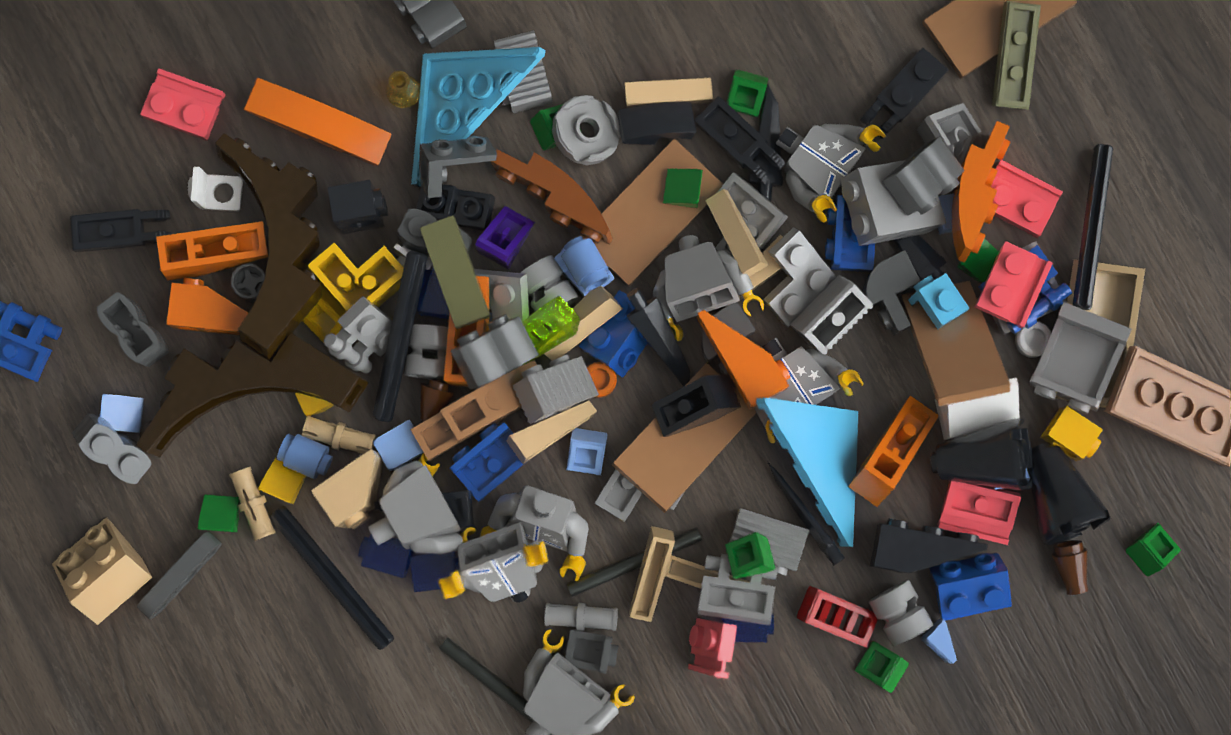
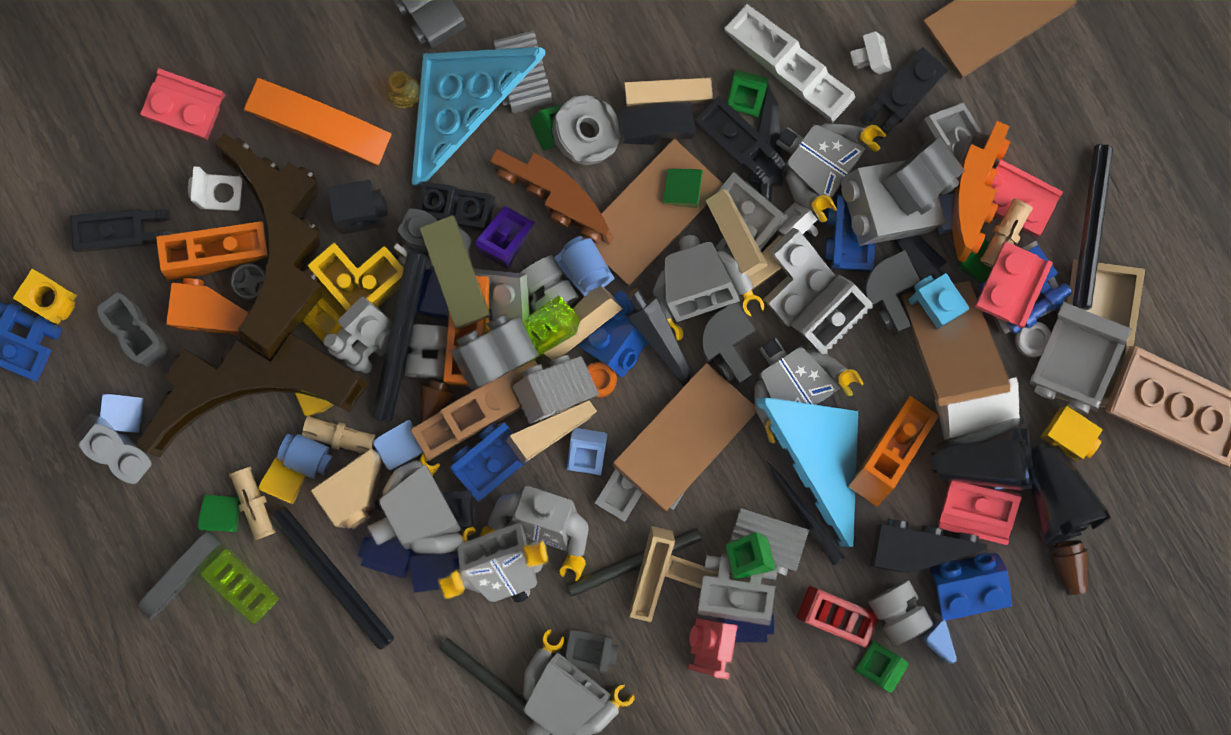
(34, 288): none -> yellow brick
(101, 571): tan slope -> none
(210, 575): none -> clear neon green slope
(443, 153): dark grey bracket -> none
(581, 616): light grey pin -> none
(696, 404): black slope -> none
(747, 364): orange slope -> none
(789, 63): none -> white slope
(799, 218): none -> white tile
(873, 54): none -> white tile
(1007, 230): none -> tan pin
(1016, 55): olive tile -> none
(1153, 550): green slope -> none

